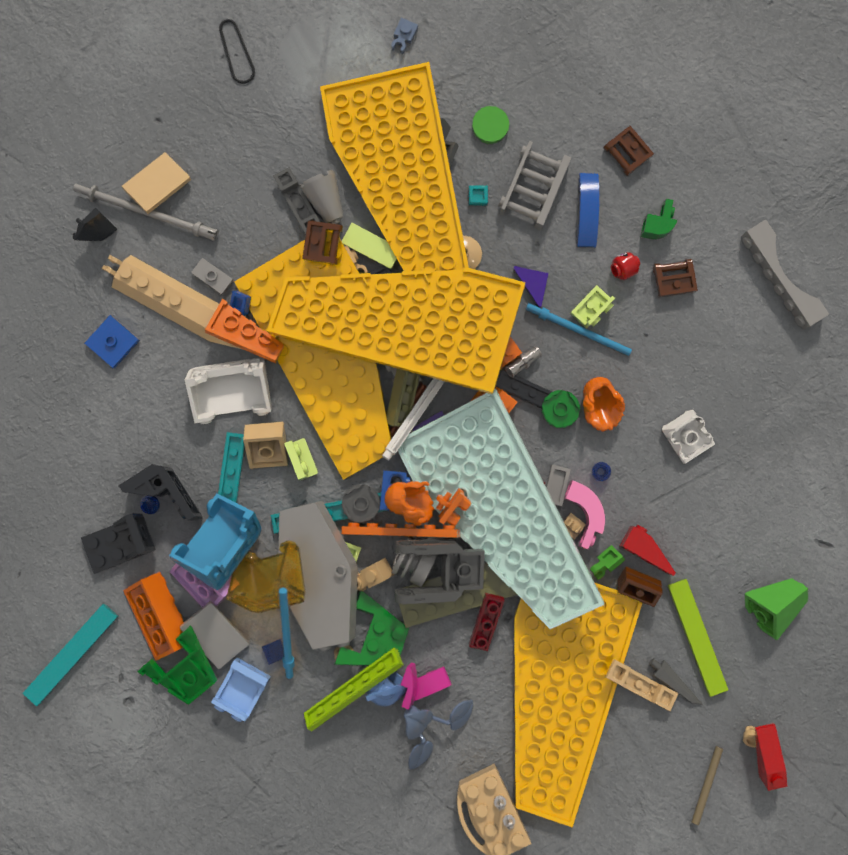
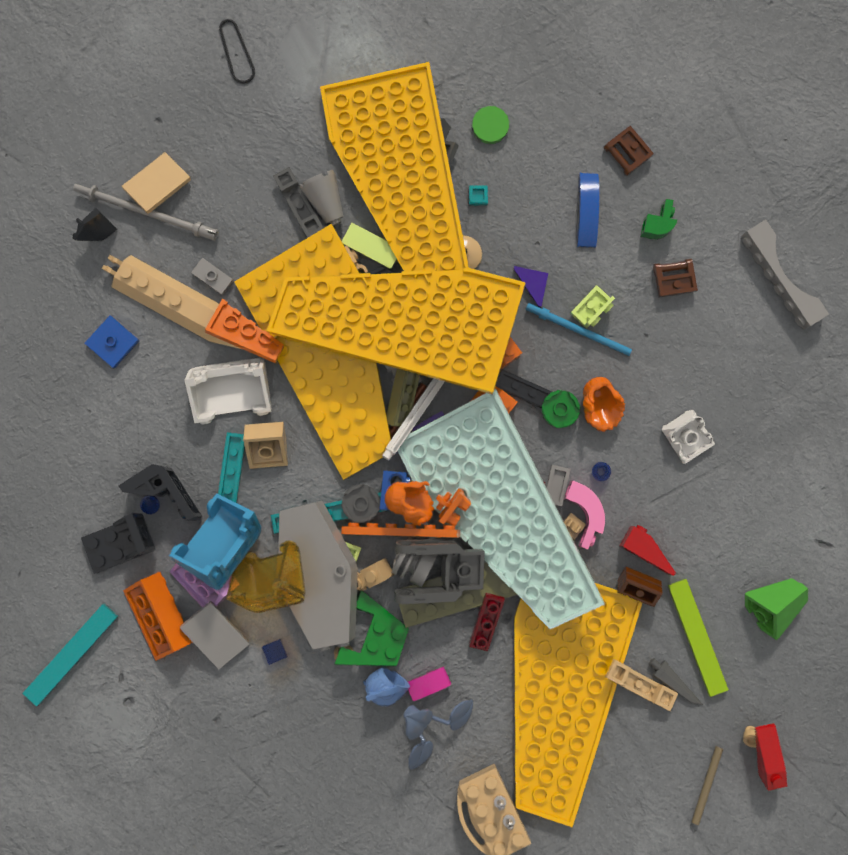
(188, 677): green wing -> none
(240, 302): blue tile -> none
(240, 690): light blue panel -> none
(288, 659): dark azure bar -> none
(301, 458): yellowish green bracket -> none
(316, 240): reddish brown plate -> none
(353, 689): lime tile -> none
(404, 33): sand blue plate -> none
(410, 682): dark pink slope -> none
(523, 361): light grey pin -> none
(546, 199): light grey fence -> none
(609, 559): bright green plate -> none
(625, 266): red head -> none

